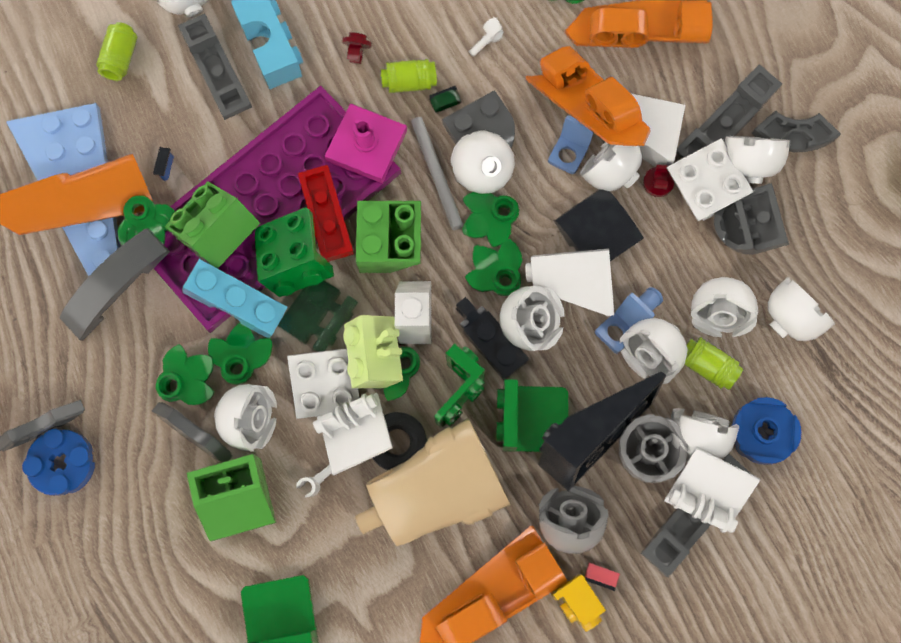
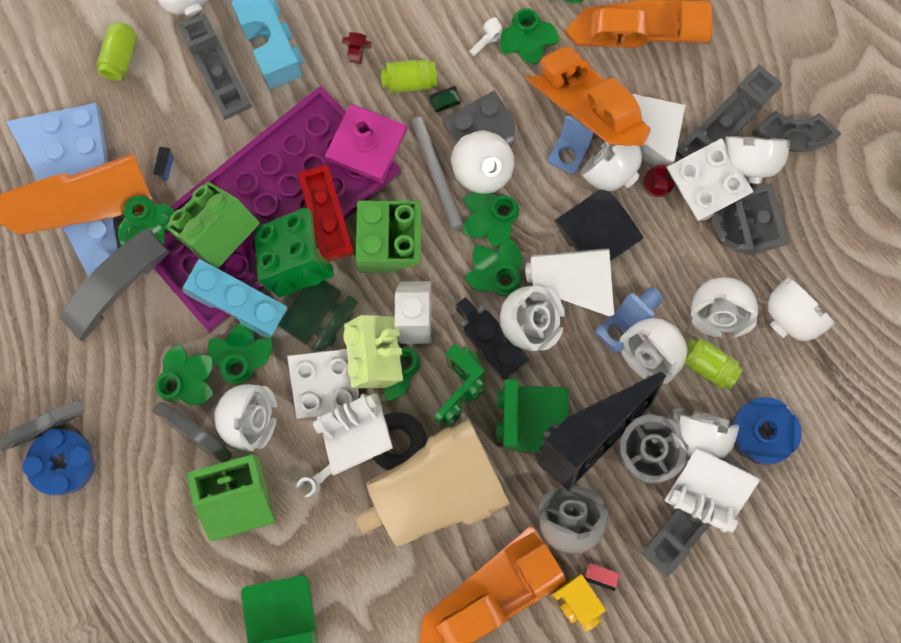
(530, 40): none -> green plate

